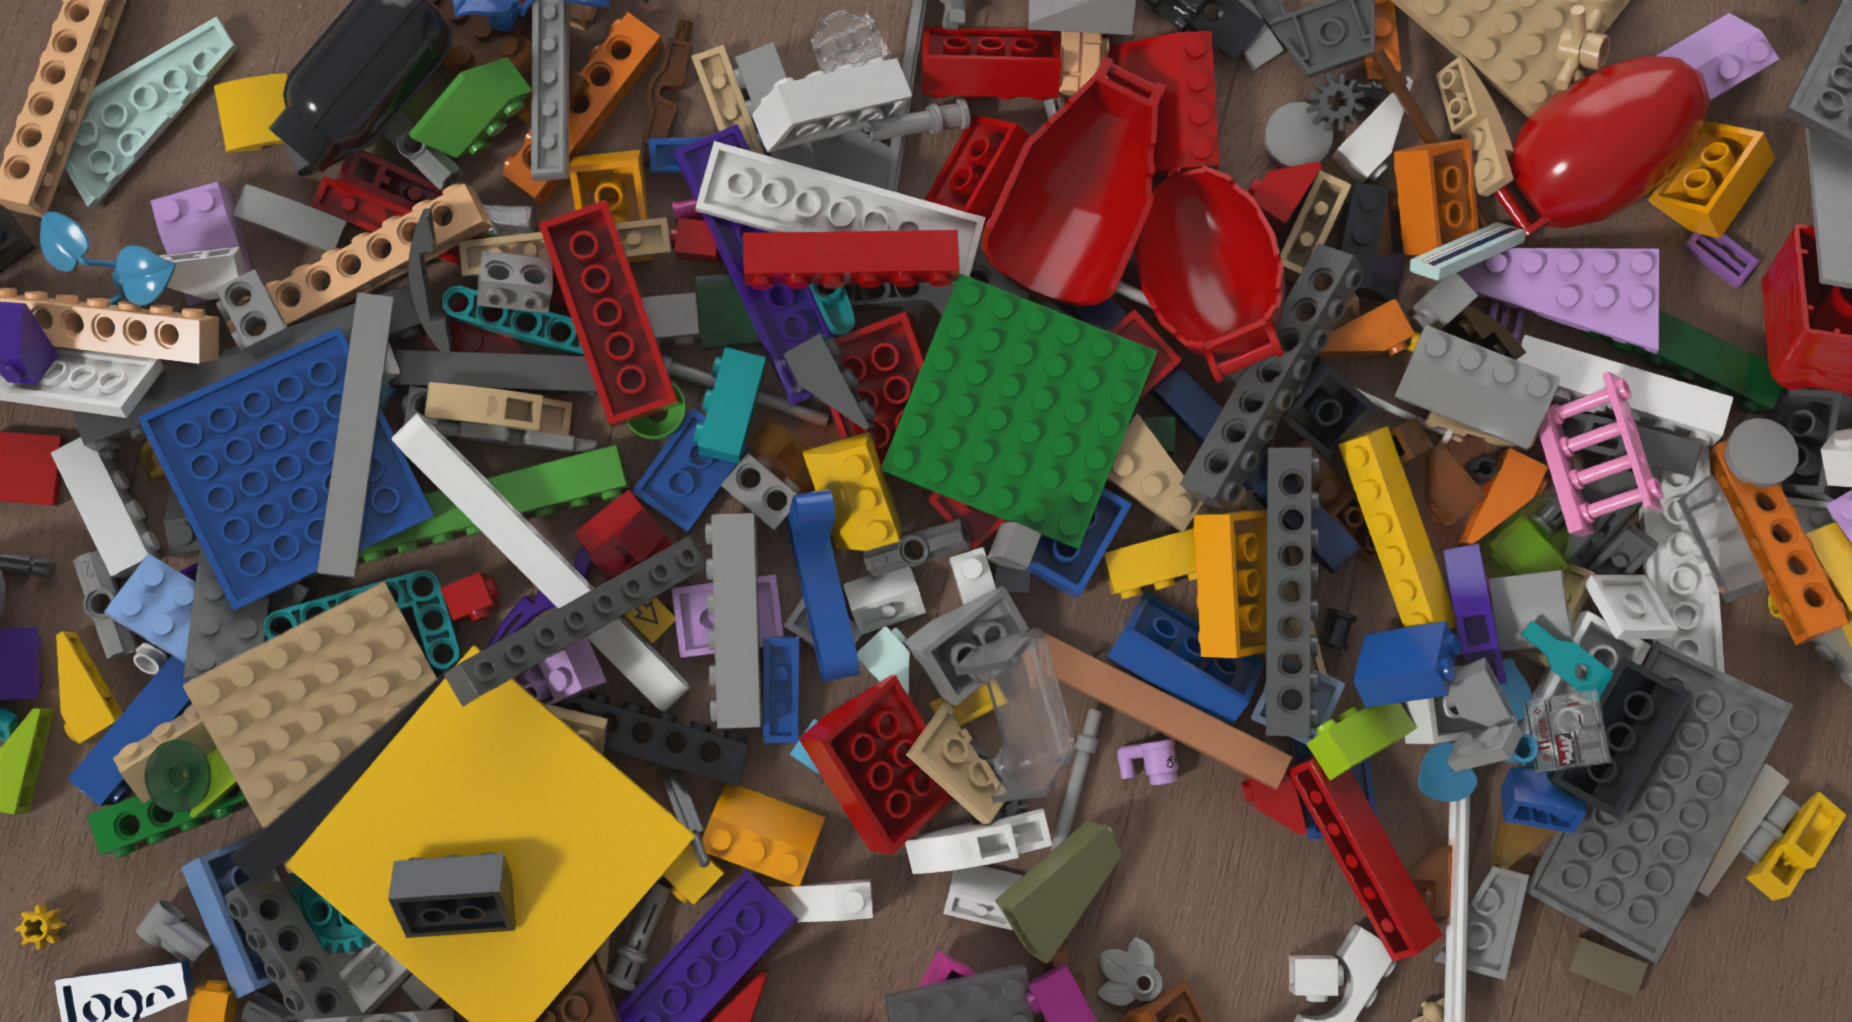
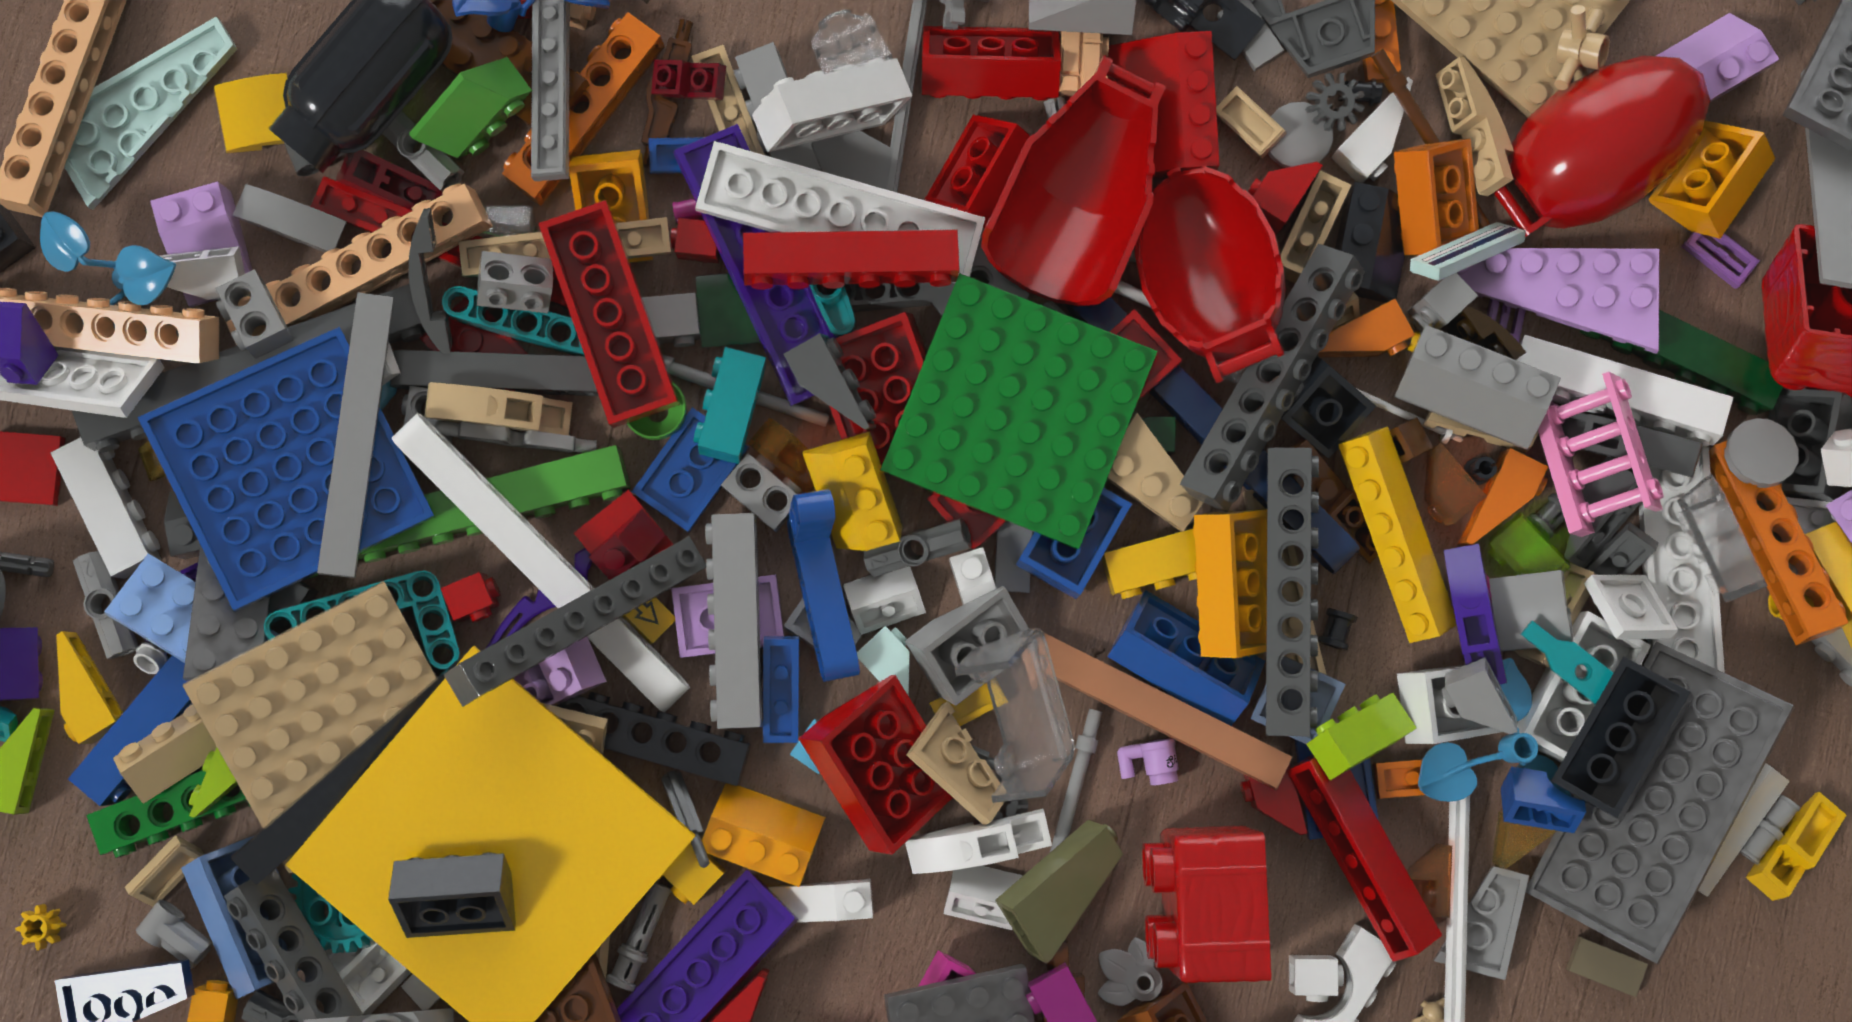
(163, 871): none -> tan tile
(166, 780): clear green dish -> none
(688, 79): none -> dark red slope
(933, 119): light grey pin -> none
(1013, 546): light grey slope -> none
(1211, 904): none -> red brick
(1249, 122): none -> tan tile
(1397, 778): none -> orange plate
(1406, 664): blue brick -> none
(1484, 747): light grey plate -> none
(1568, 731): clear tile -> none

